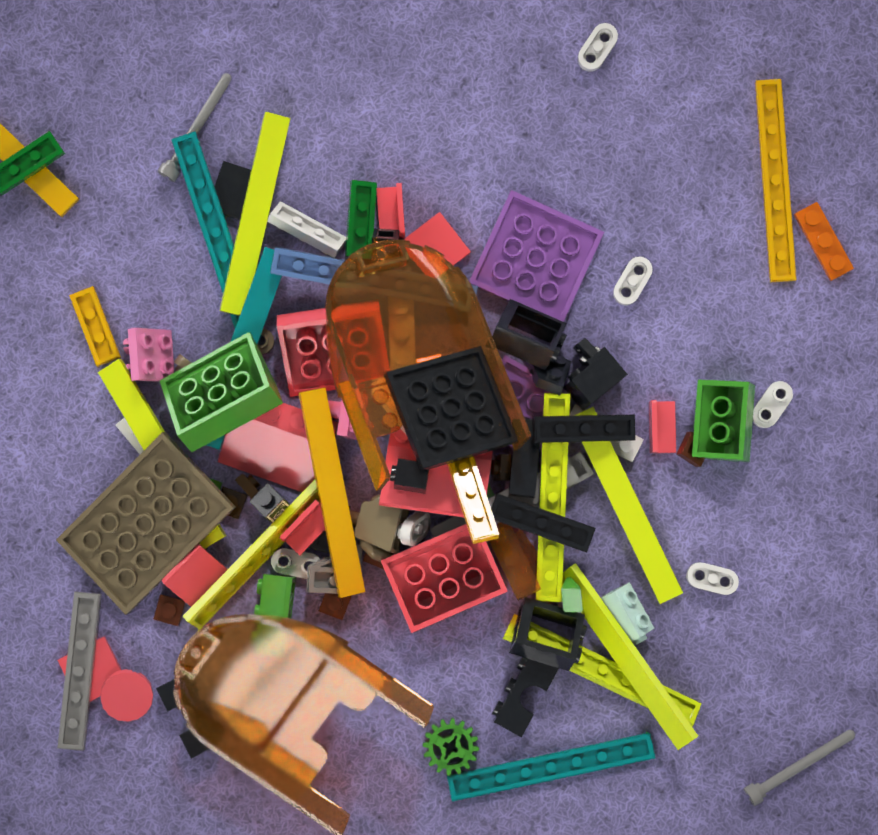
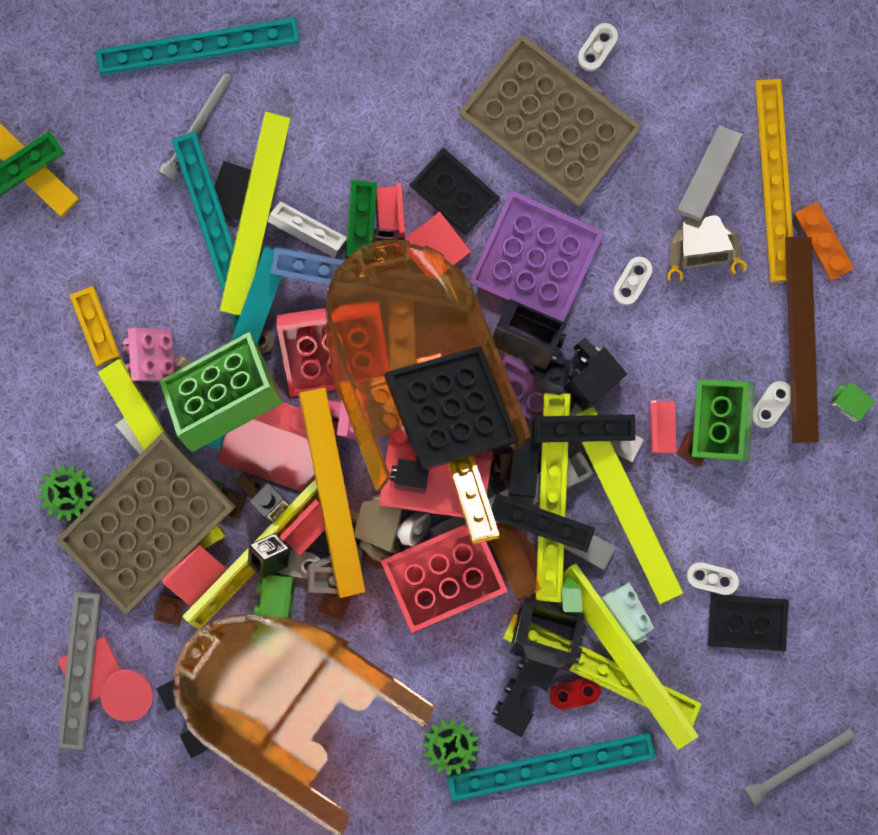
(73, 483): none -> bright green gear
(197, 46): none -> teal tile
(268, 555): none -> black brick
(454, 191): none -> black tile
(550, 120): none -> dark tan plate
(575, 693): none -> red plate
(597, 554): none -> light grey slope
(704, 245): none -> torso
(709, 173): none -> light grey tile
(748, 622): none -> black tile
(801, 339): none -> reddish brown tile
(851, 401): none -> bright green brick

